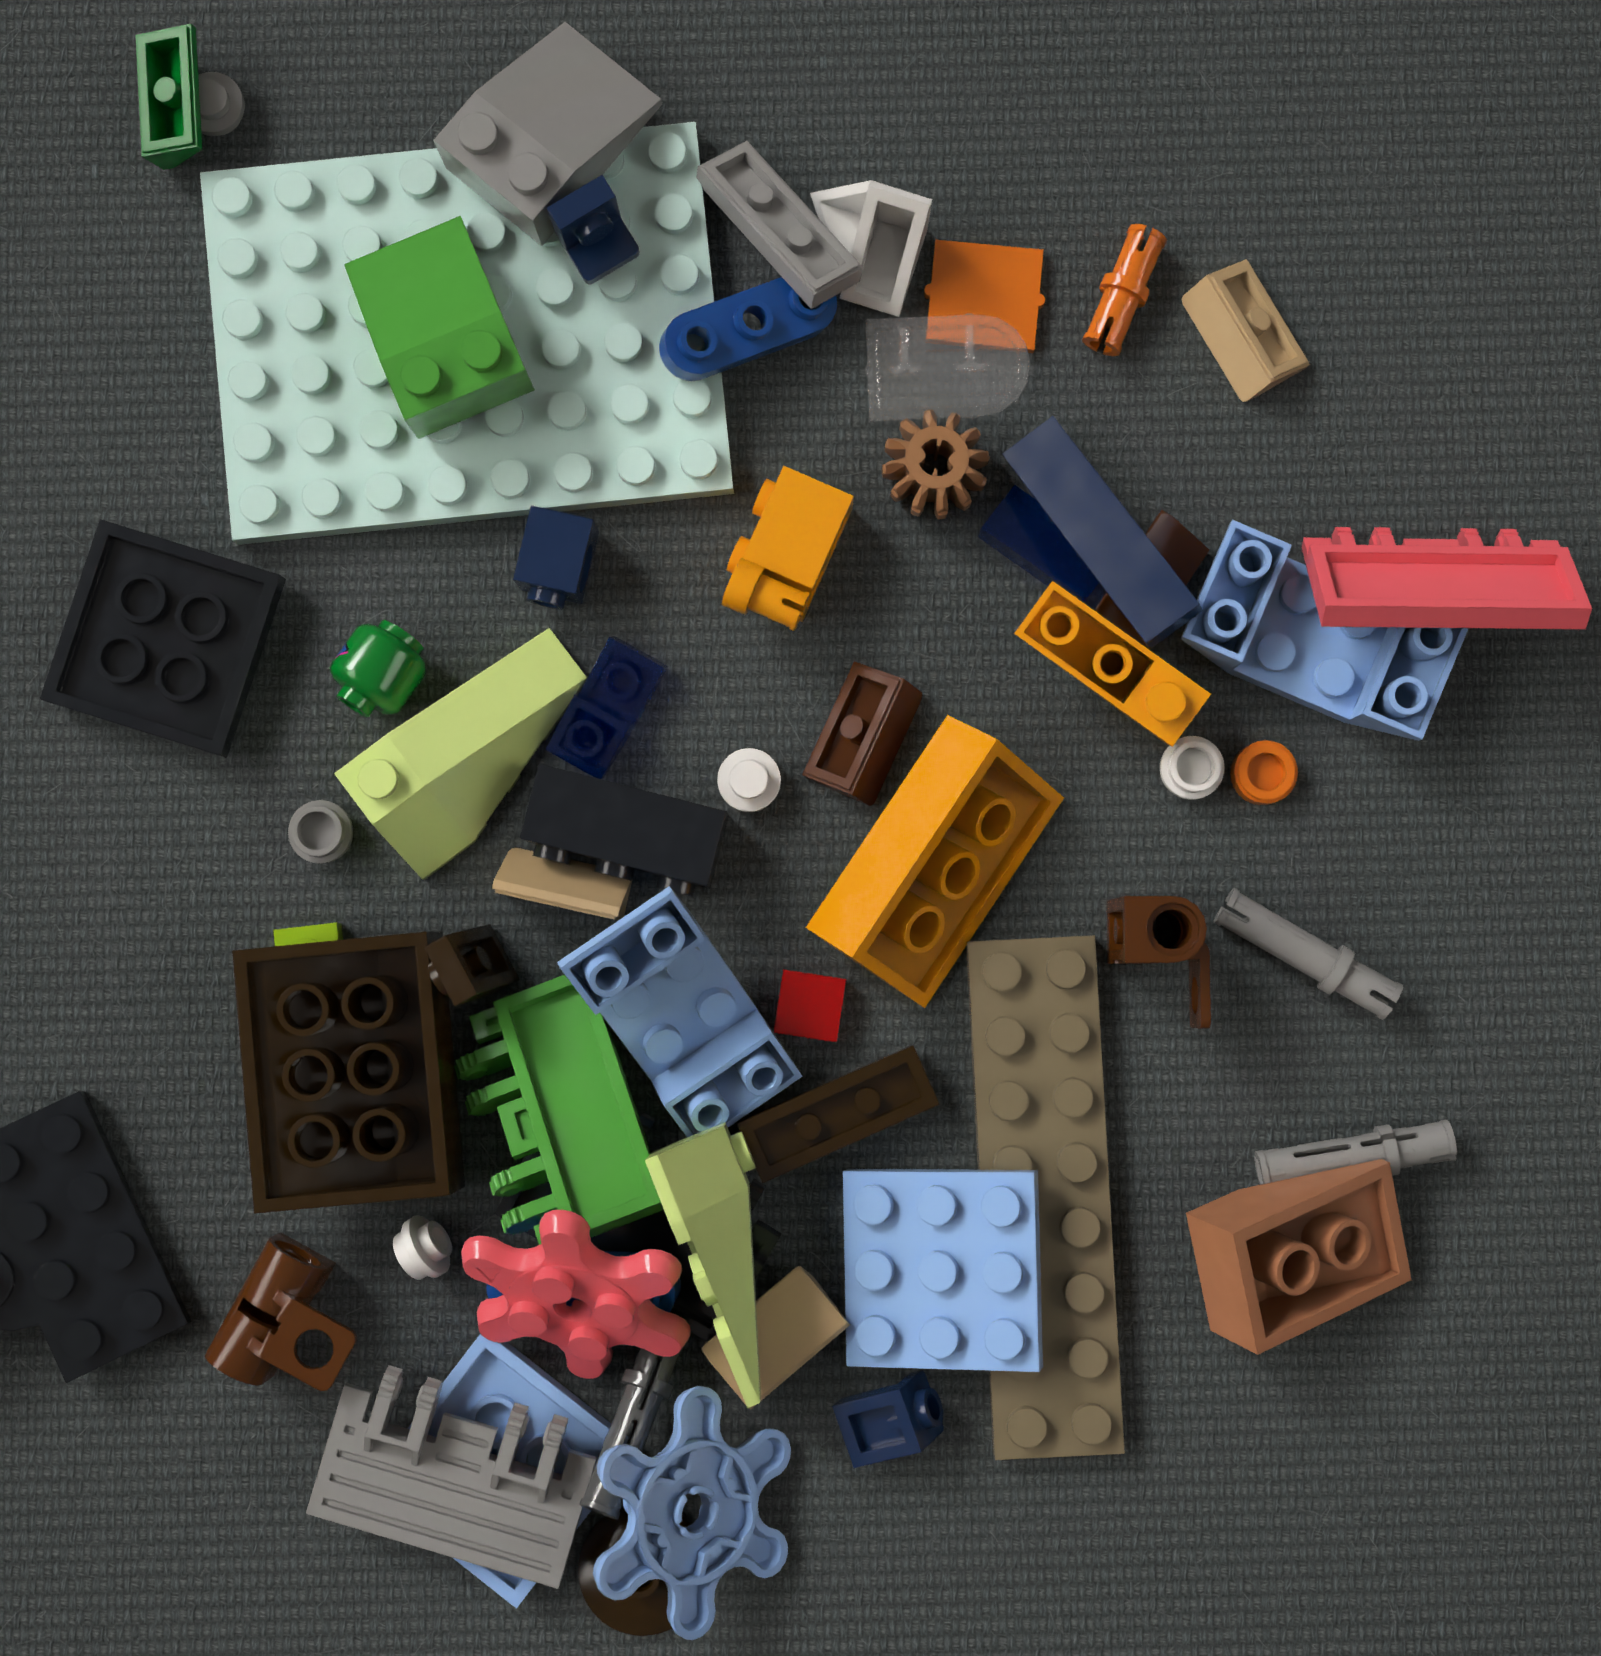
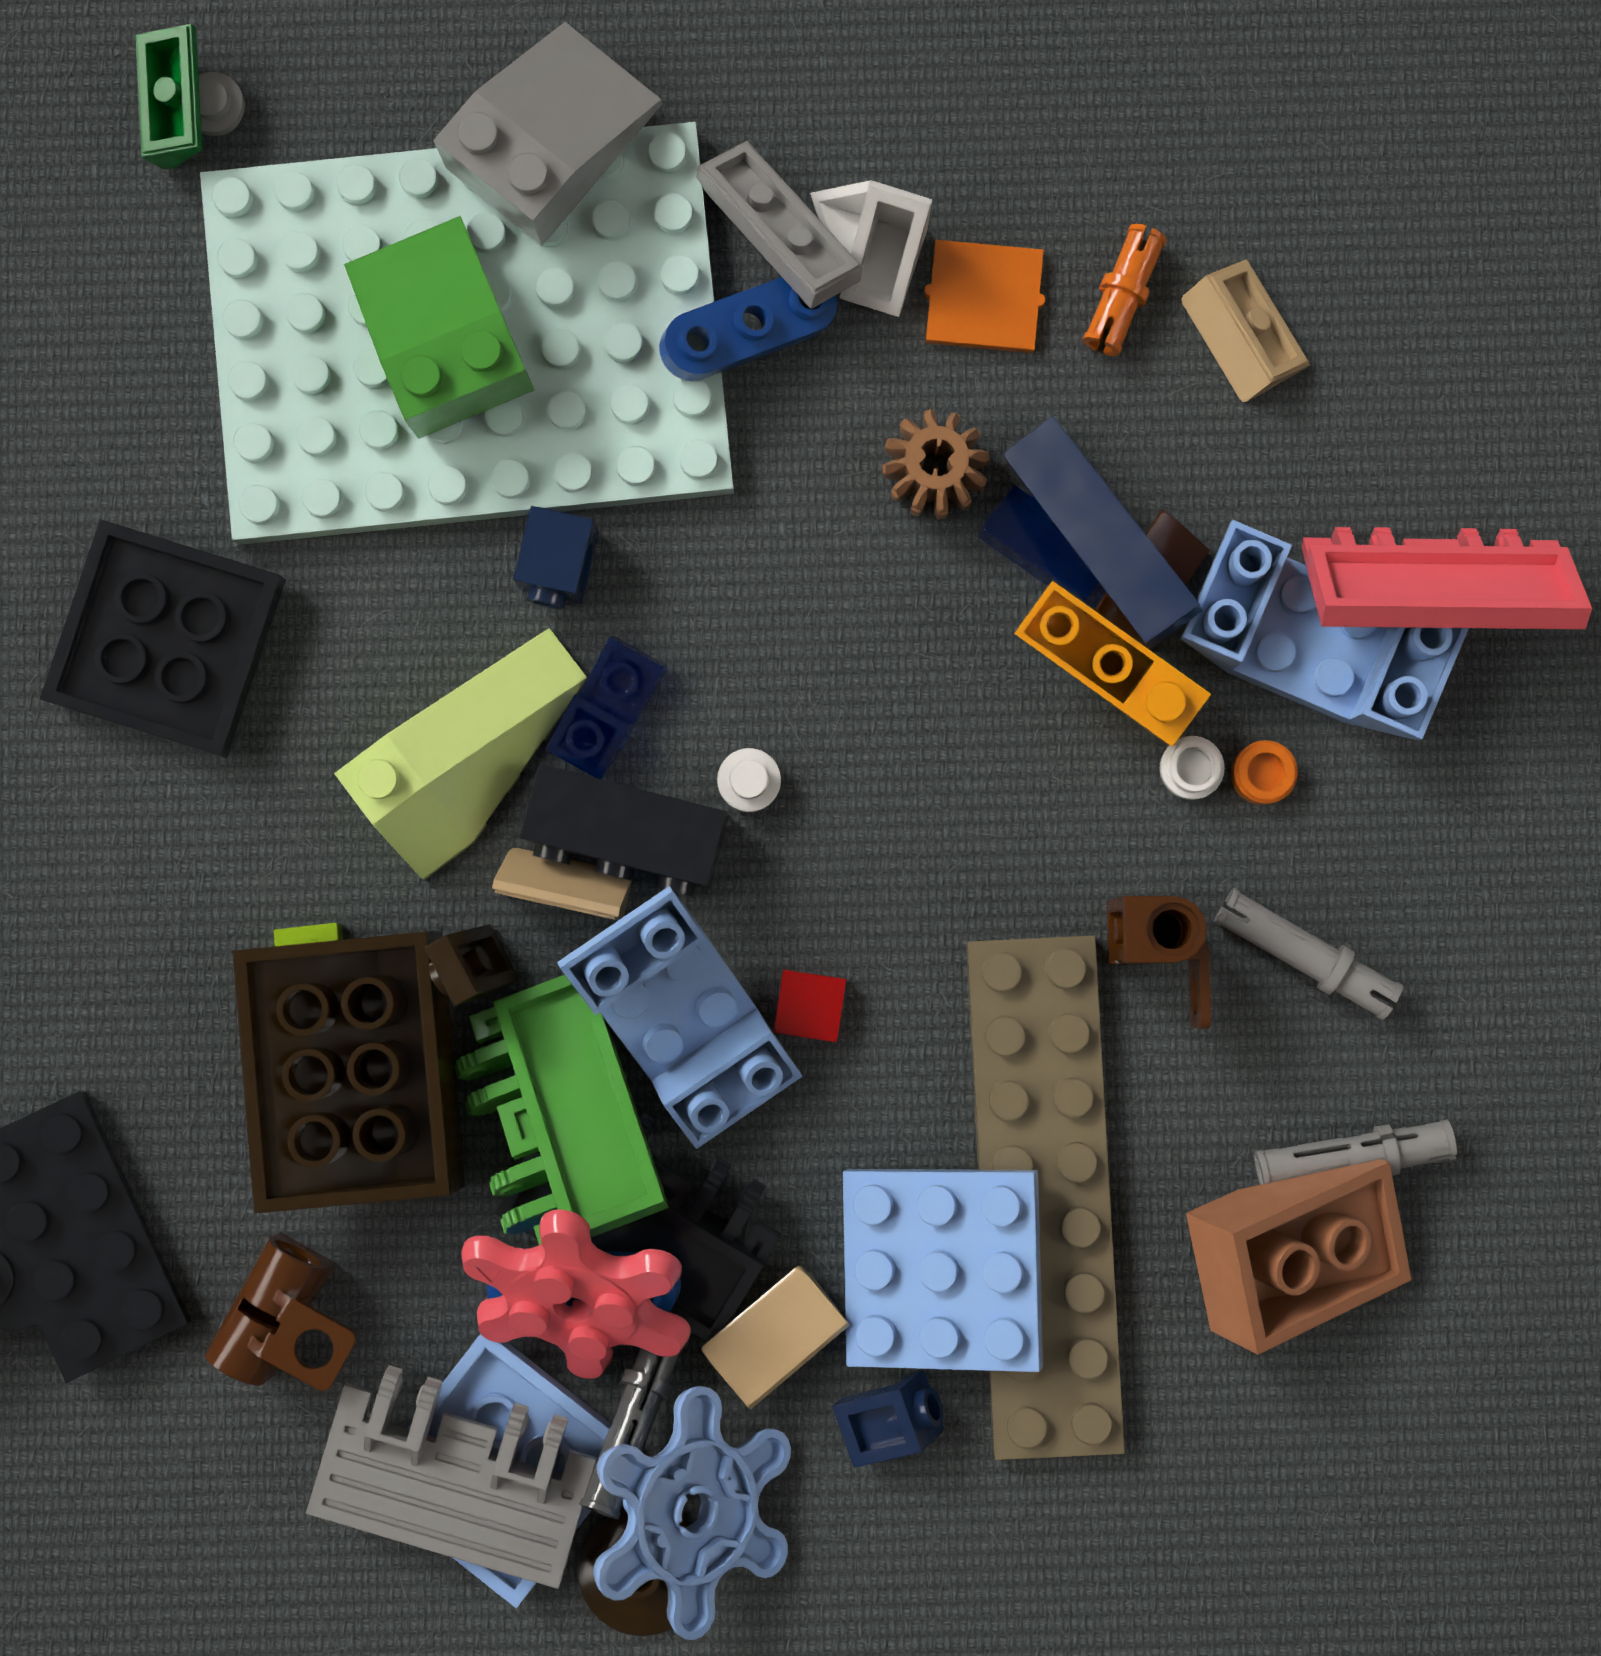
(320, 831): light grey plate -> none
(378, 669): green head -> none
(422, 1248): white plate -> none
(593, 230): dark blue bracket -> none
(710, 1208): yellowish green wedge -> none
(789, 548): light orange hinge -> none
(838, 1113): dark brown plate -> none
(863, 733): reddish brown slope -> none
(936, 860): light orange slope -> none
(943, 365): clear window -> none

